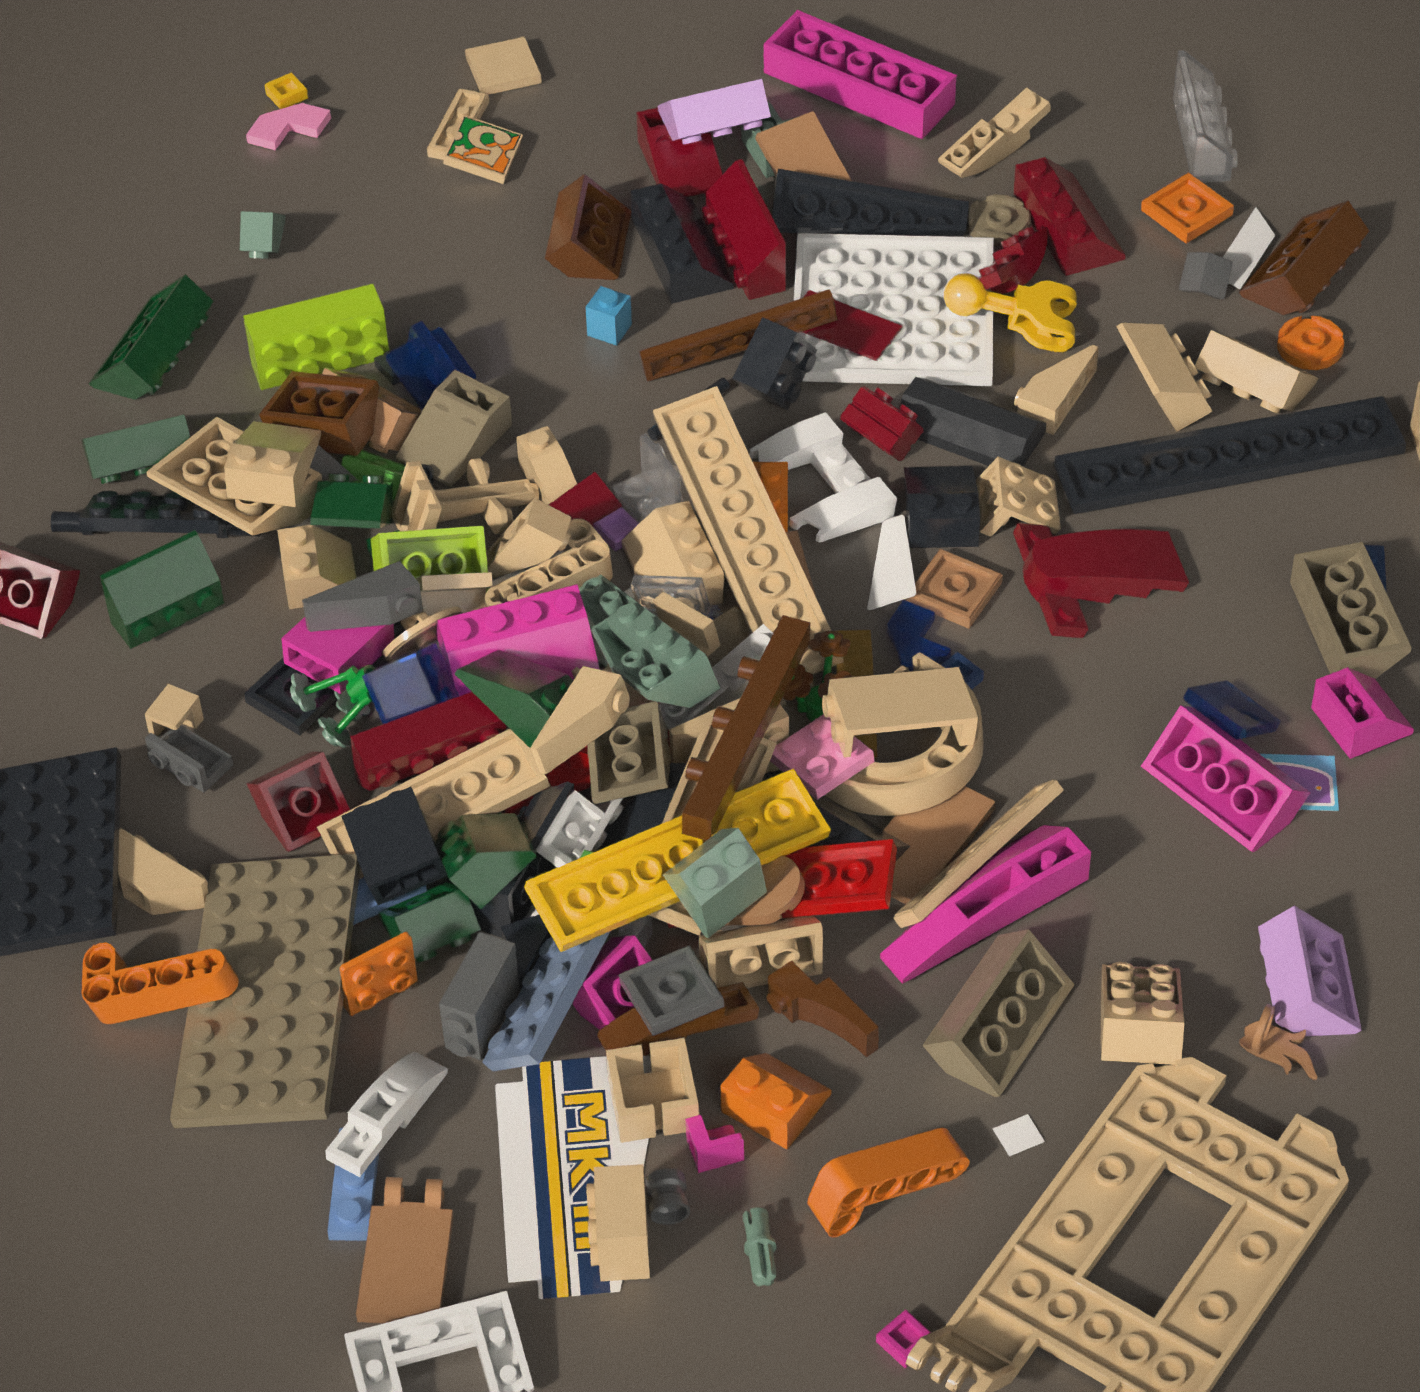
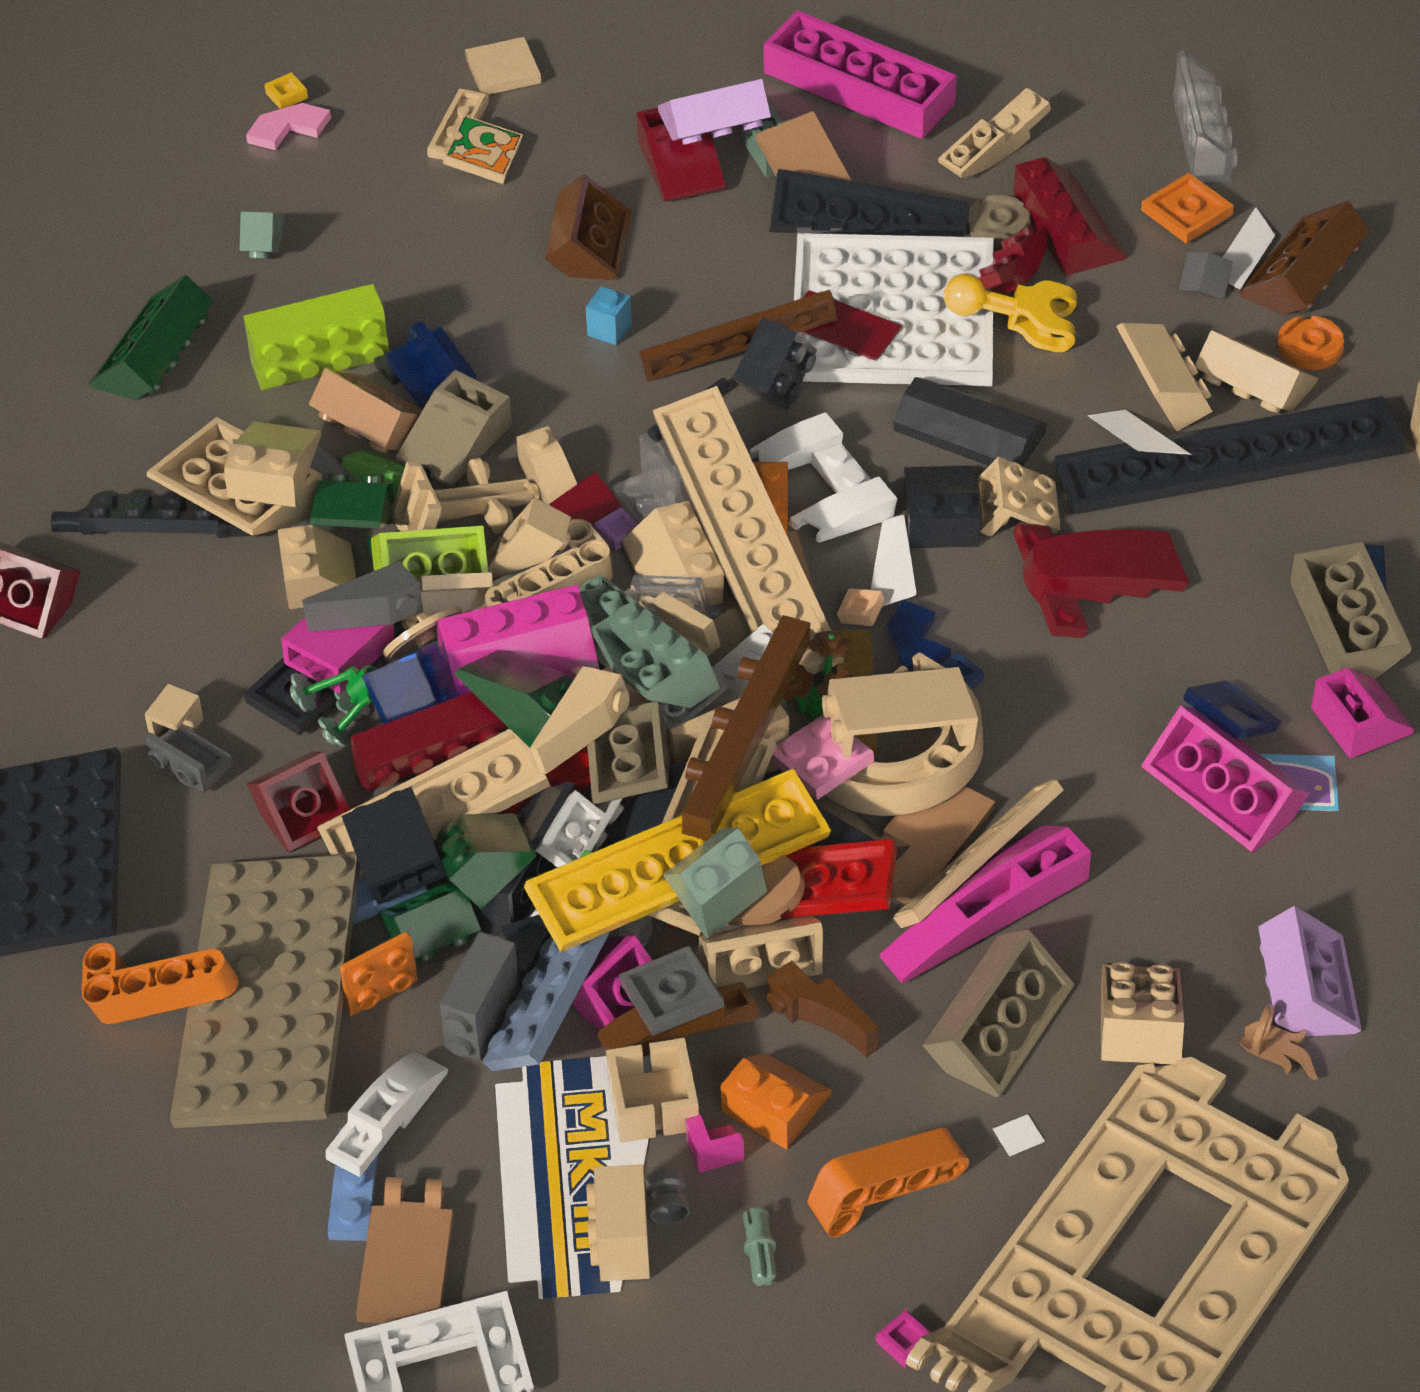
(133, 448): dark green slope -> none
(157, 879): tan slope -> none
(161, 590): dark green slope -> none
(334, 404): reddish brown slope -> none
(678, 243): black slope -> none
(746, 233): dark red slope -> none
(860, 607): none -> light nougat tile
(882, 423): dark red brick -> none
(955, 588): medium nougat tile -> none
(1057, 388): tan slope -> none
(1136, 432): none -> white sticker

